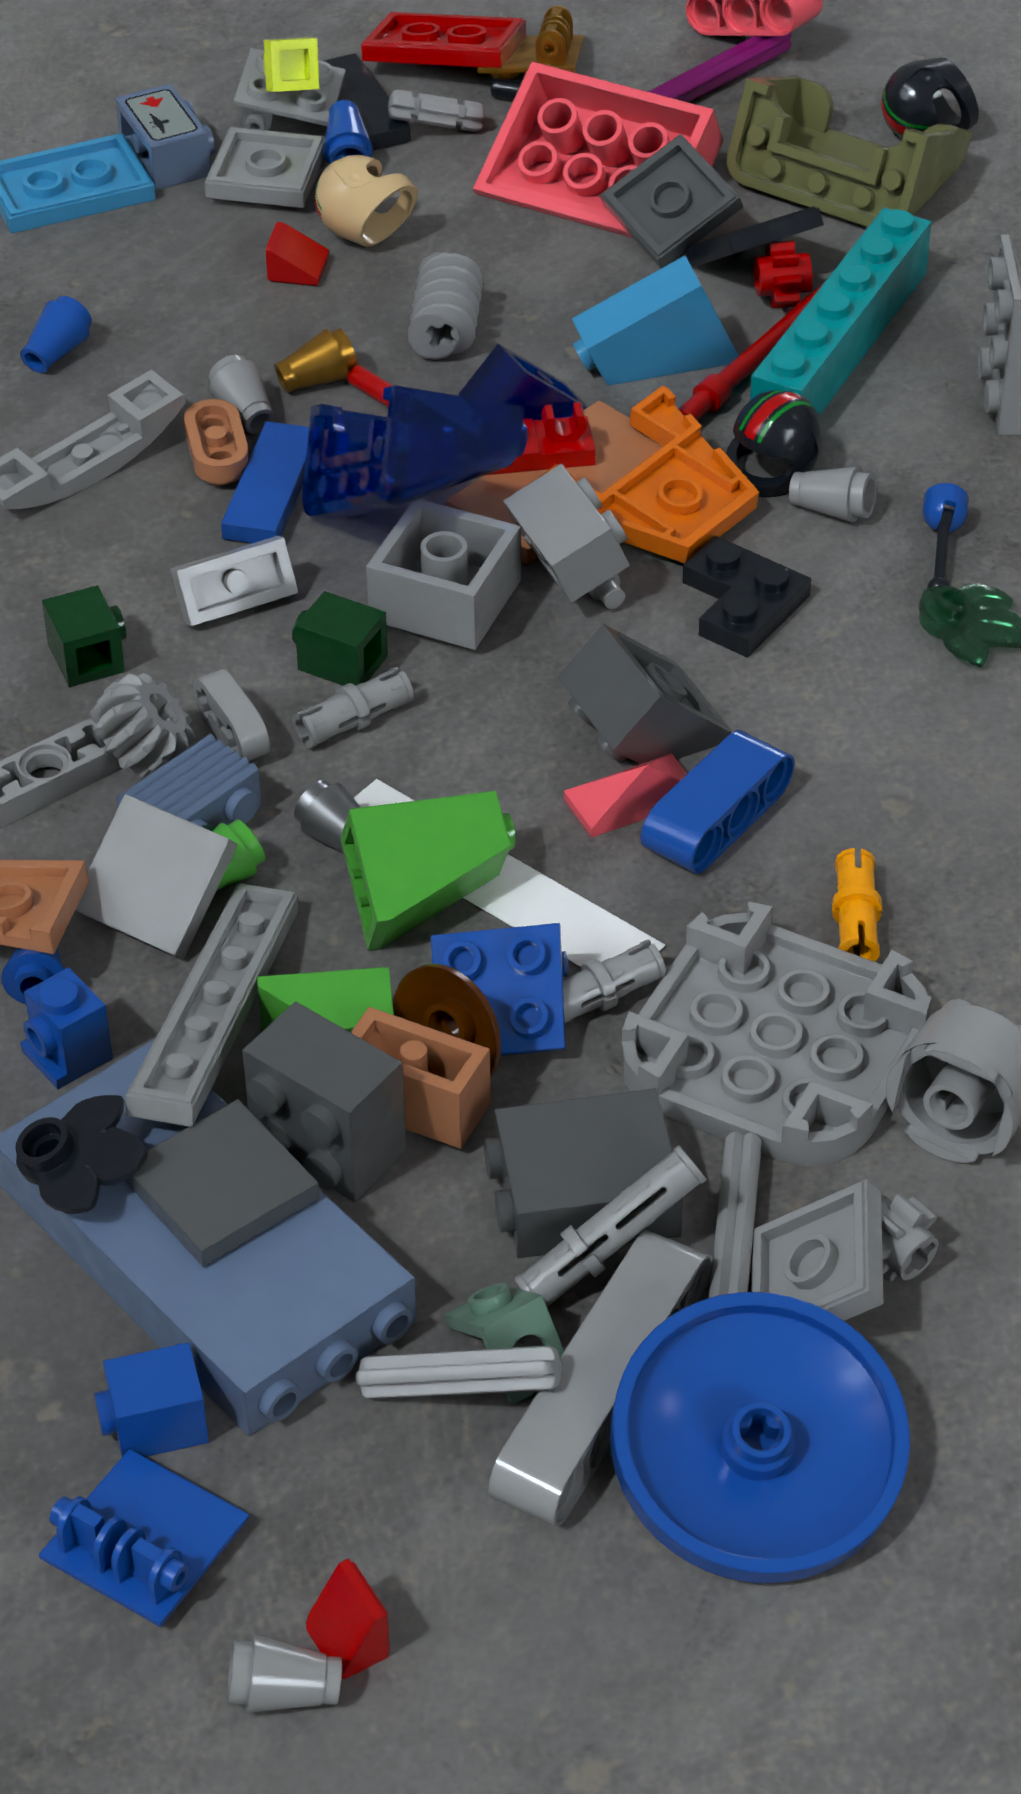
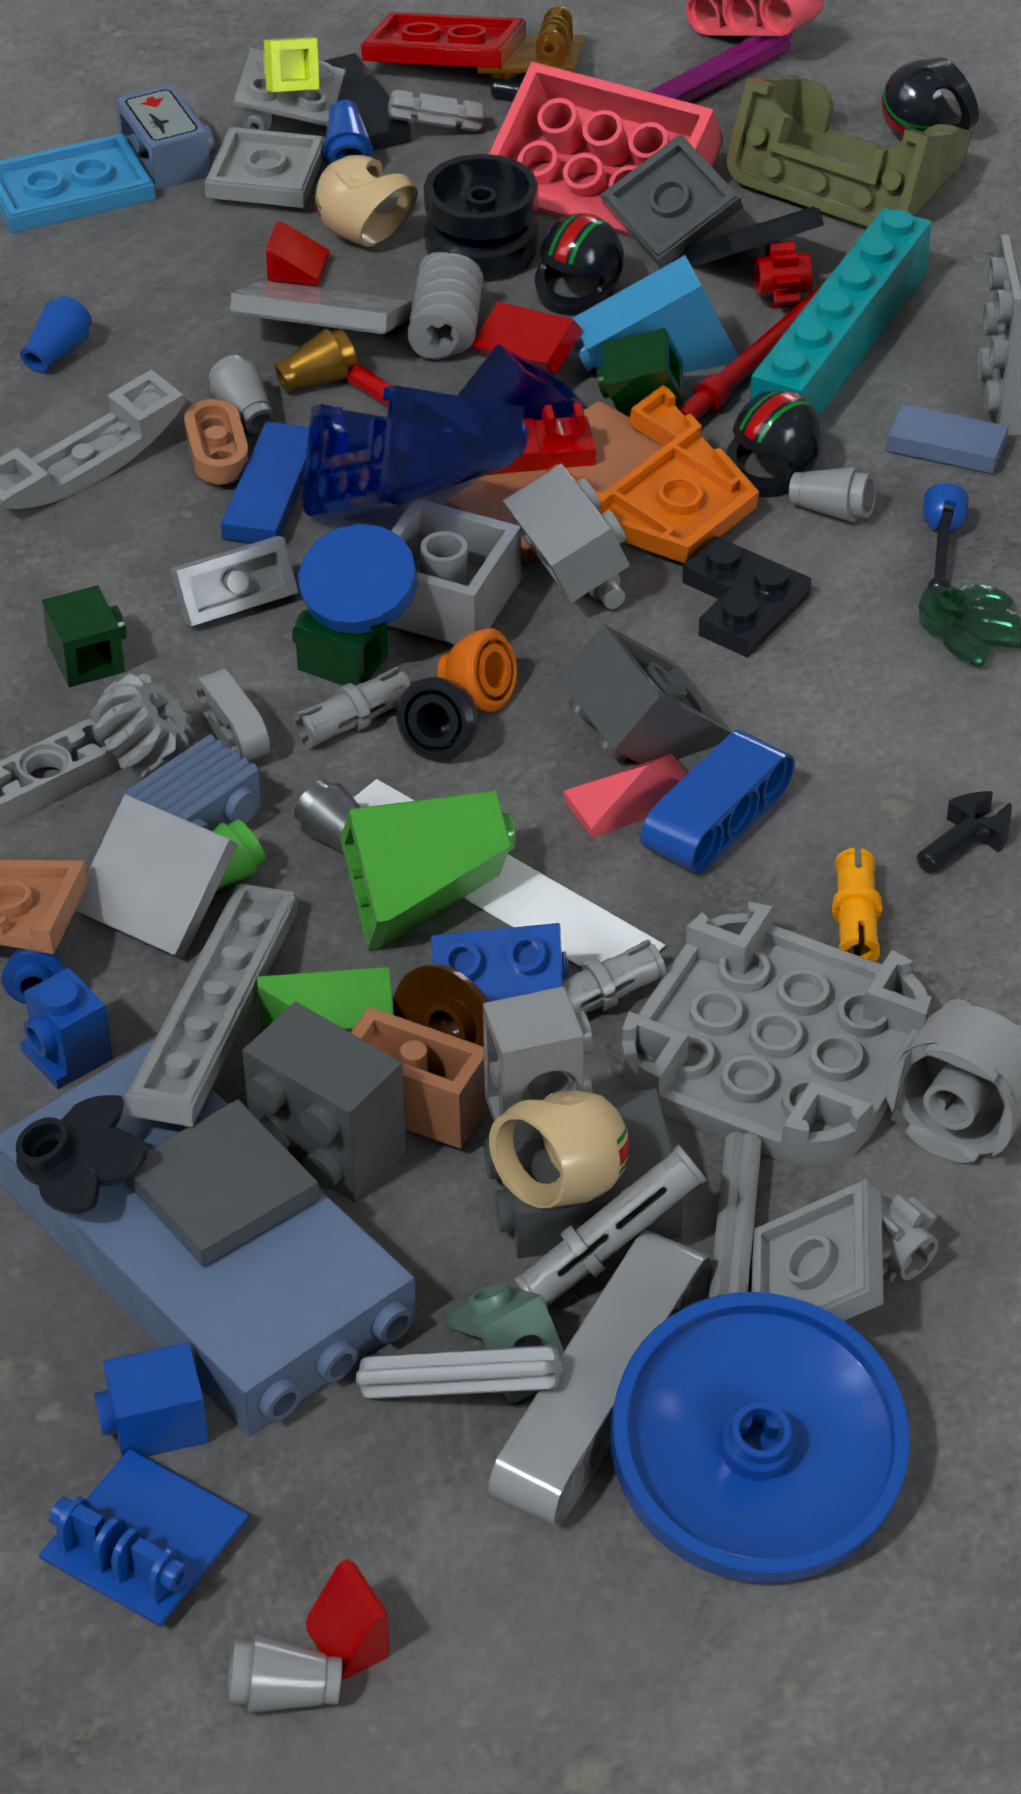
(321, 307): none -> light grey tile
(358, 578): none -> blue tile
(437, 718): none -> black brick
(483, 211): none -> black wheel
(484, 666): none -> orange brick
(529, 333): none -> red tile
(533, 1050): none -> light grey brick
(582, 1140): none -> tan helmet
(583, 247): none -> black helmet
(638, 367): none -> dark green brick
(947, 438): none -> sand blue tile
(971, 826): none -> black bar

